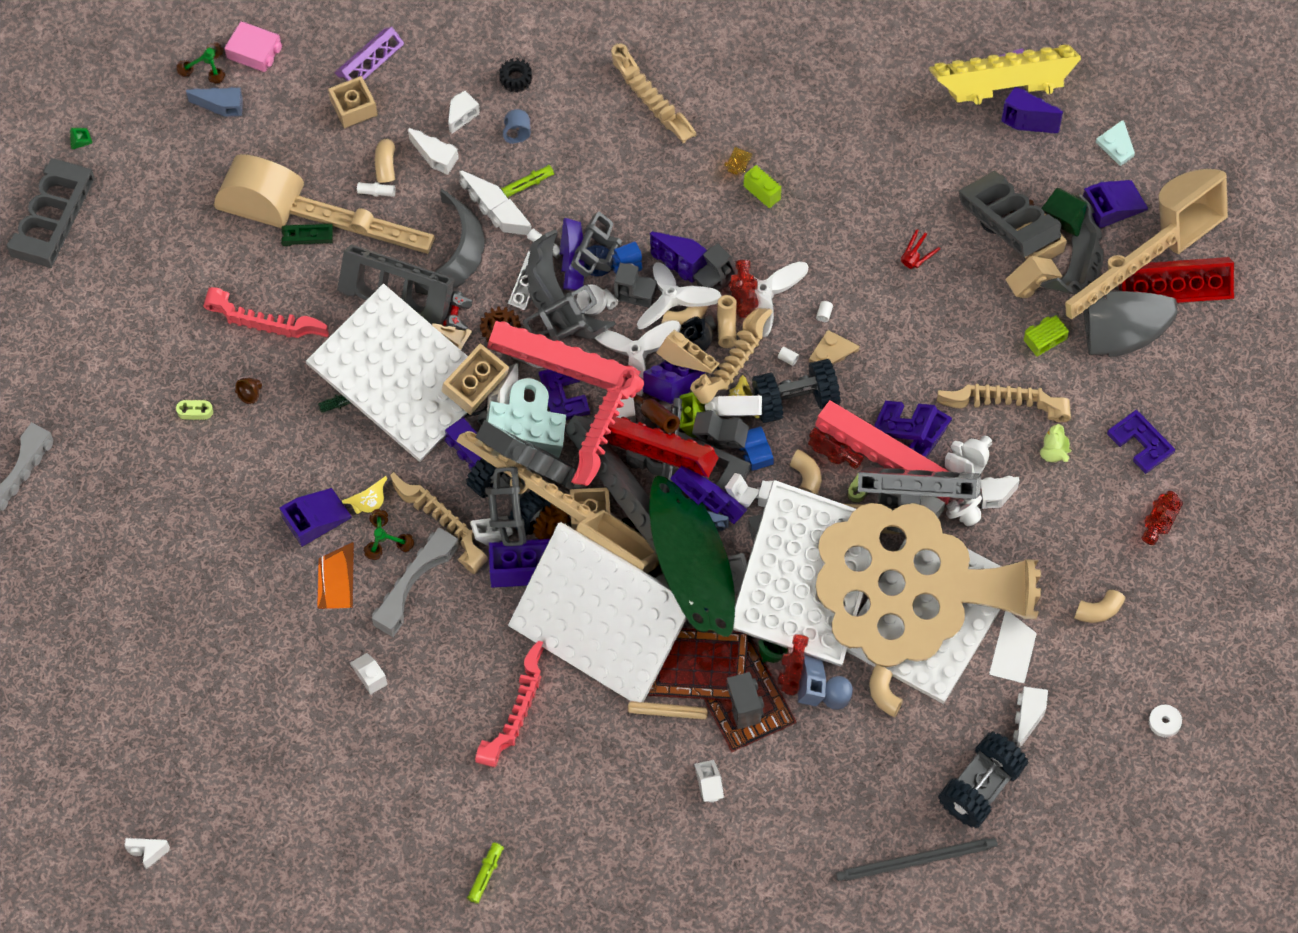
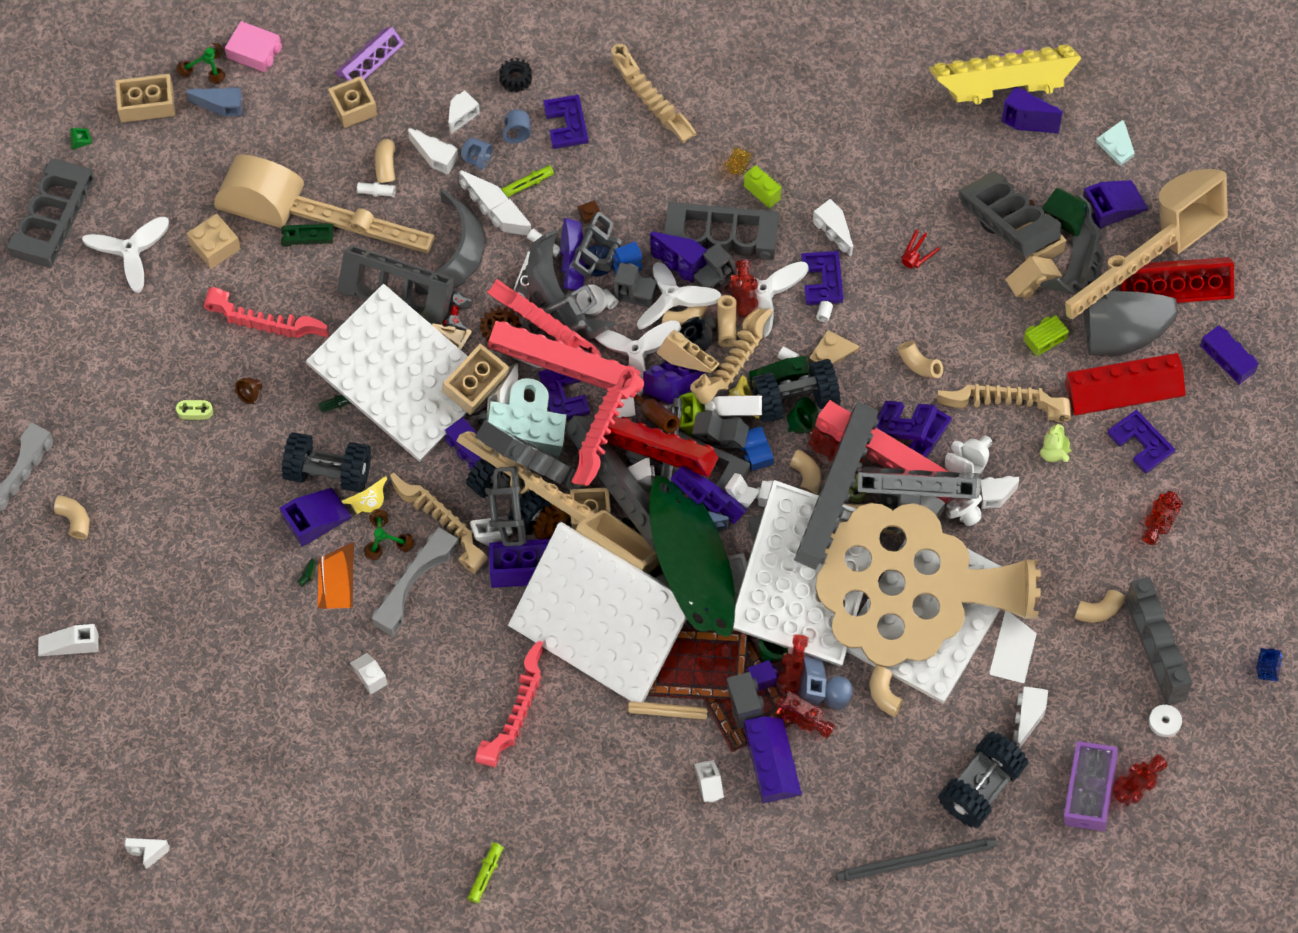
(69, 641): none -> white slope
(76, 514): none -> tan cylinder
(131, 248): none -> white piece
(145, 98): none -> tan brick
(213, 241): none -> tan brick
(301, 459): none -> black plate
(308, 573): none -> dark green bar
(478, 148): none -> sand blue helmet
(539, 317): none -> coral piece
(571, 109): none -> dark purple plate
(588, 210): none -> reddish brown plate
(643, 473): none -> white slope
(765, 675): none -> dark purple brick
(767, 221): none -> dark grey fence
(771, 759): none -> dark purple slope
(784, 370): none -> dark green slope
(801, 710): none -> clear red brick
(802, 416): none -> dark green piece
(829, 265): none -> dark purple plate
(833, 223): none -> white slope
(836, 486): none -> dark grey brick
(918, 363): none -> tan cylinder
(1091, 786): none -> brick
(1125, 384): none -> red slope
(1133, 782): none -> clear red brick
(1158, 641): none -> dark grey fence
(1229, 354): none -> dark purple brick
(1269, 664): none -> clear blue brick

